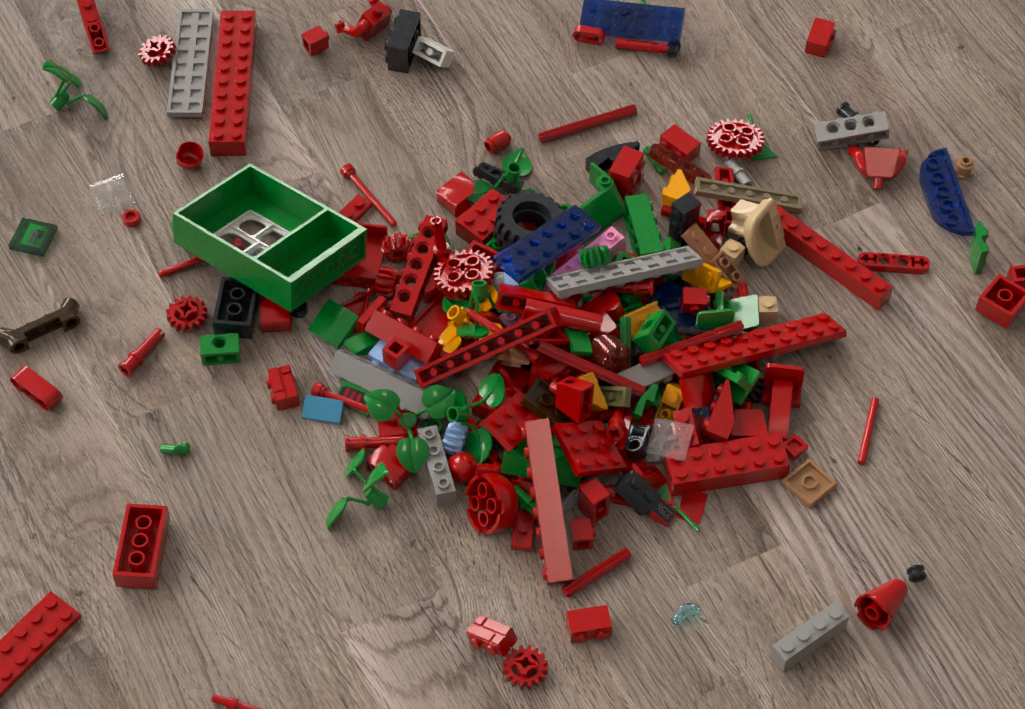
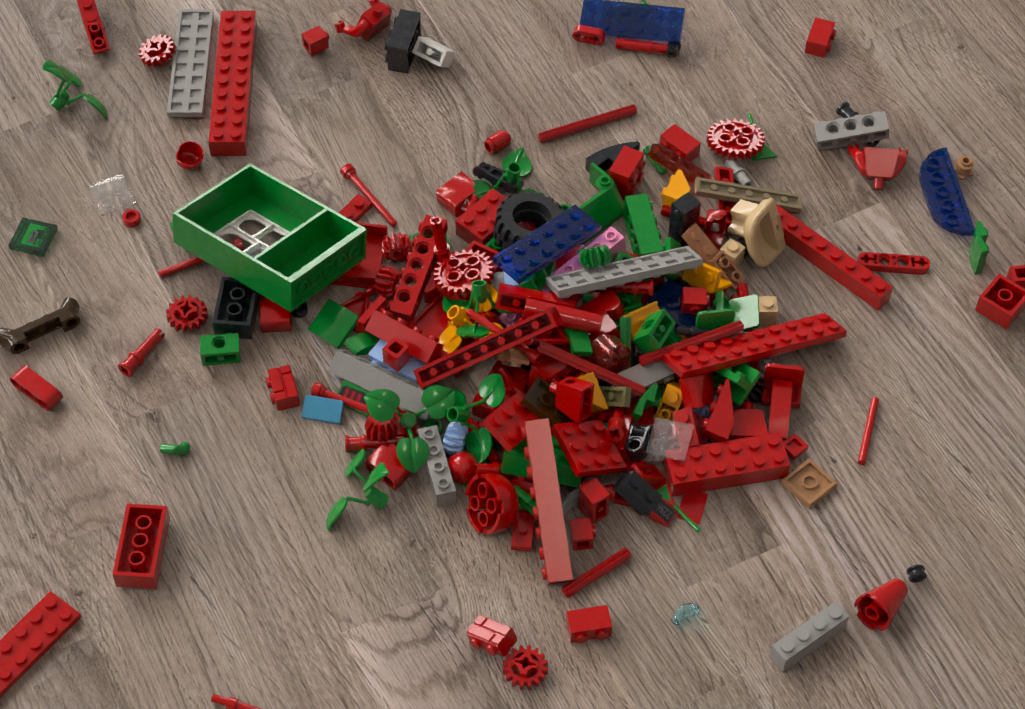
(381, 430): none -> red gear
(470, 201): none -> red slope

